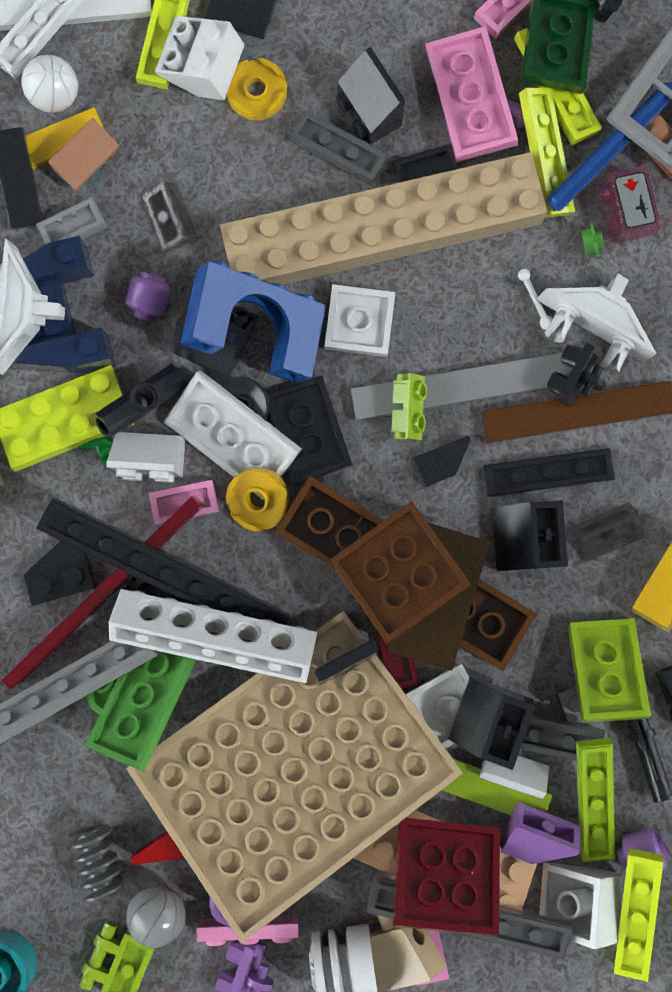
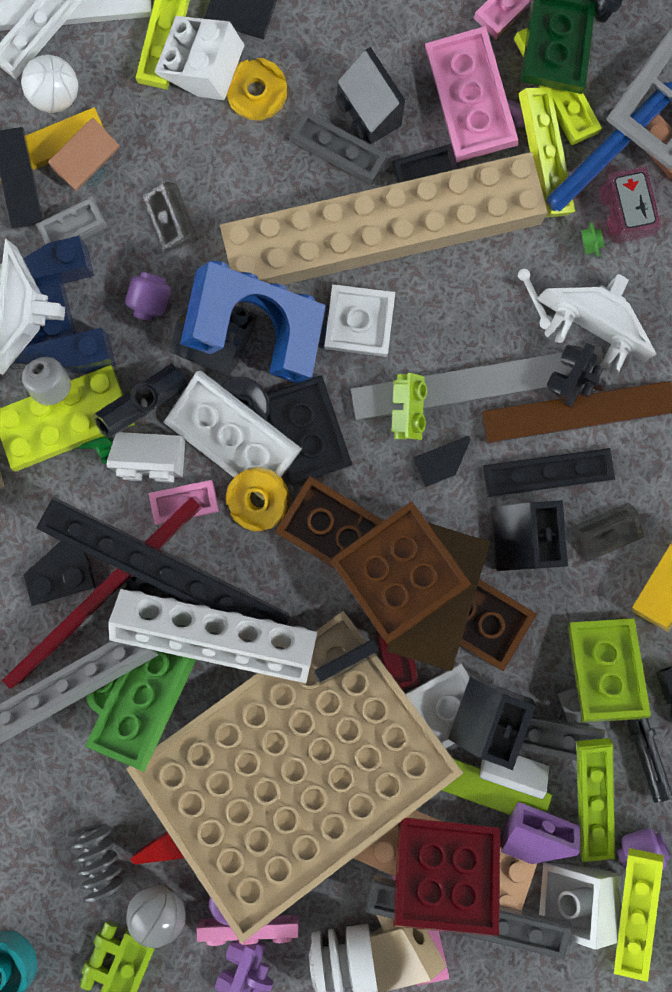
(46, 380): none -> light grey head

